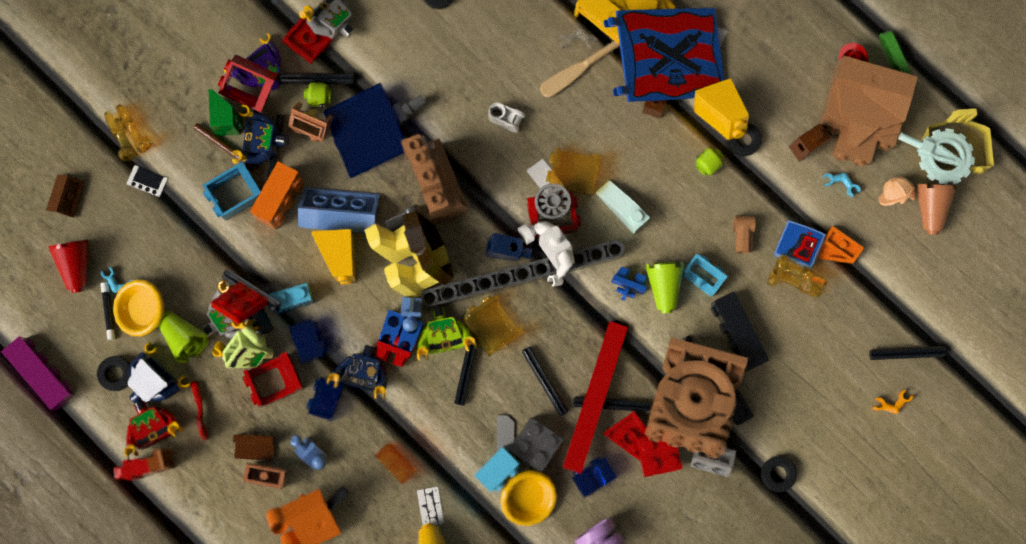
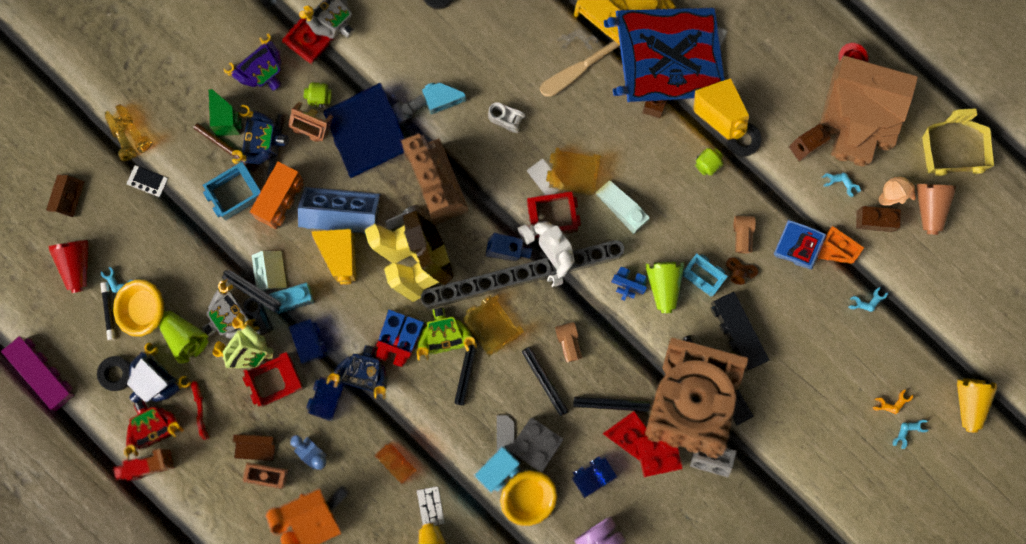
(239, 303): red plate -> none
(241, 96): red window -> none
(269, 270): none -> panel
(307, 78): black axle -> none
(411, 309): medium blue piece -> none
(441, 97): none -> medium azure slope
(552, 201): light grey wheel -> none
(568, 336): none -> medium nougat piece
(595, 397): red tile -> none
(740, 271): none -> reddish brown piece
(766, 474): black tyre -> none
(807, 284): clear yellow piece -> none
(868, 306): none -> medium azure arm
(878, 219): none -> reddish brown brick
(893, 52): bright green beam -> none
(905, 353): black axle -> none
(905, 427): none -> medium azure arm
(932, 151): light aqua bar -> none
(975, 402): none -> yellow cone

